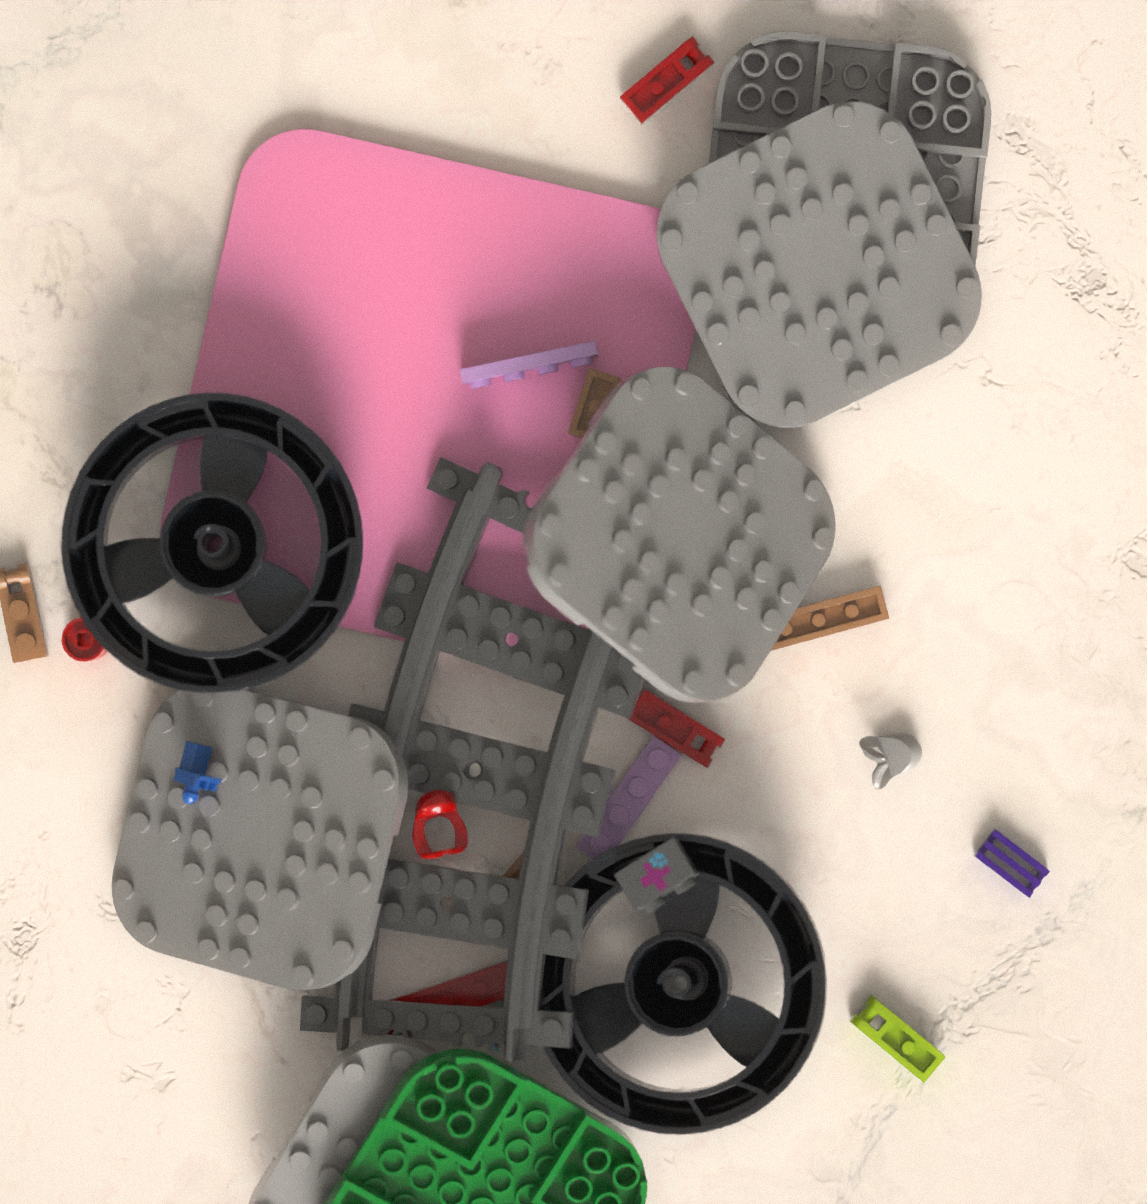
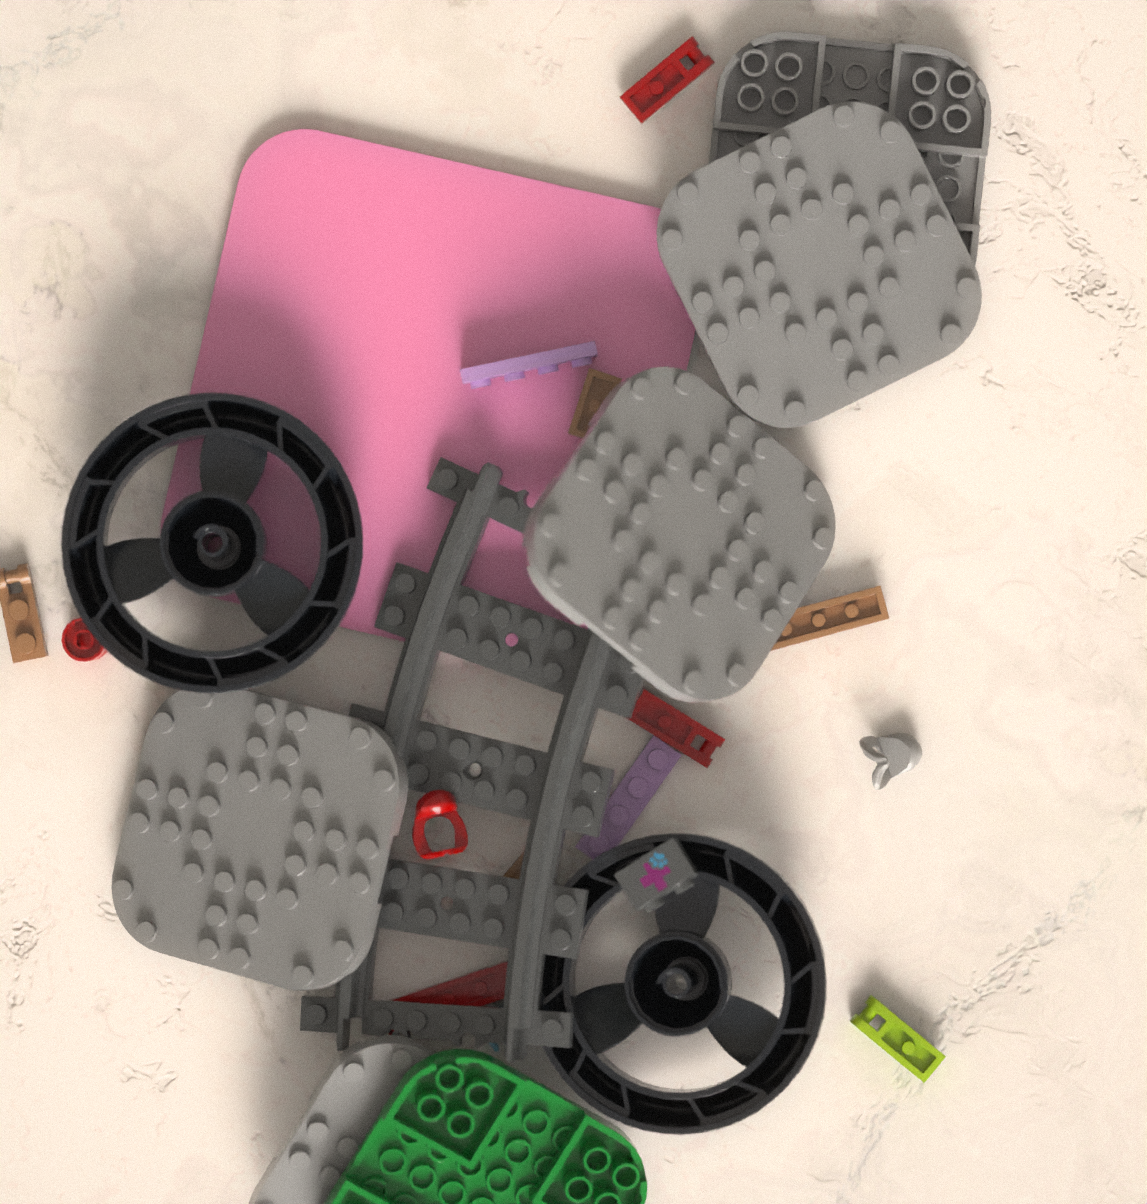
(193, 771): blue piece -> none
(1035, 881): dark purple tile -> none

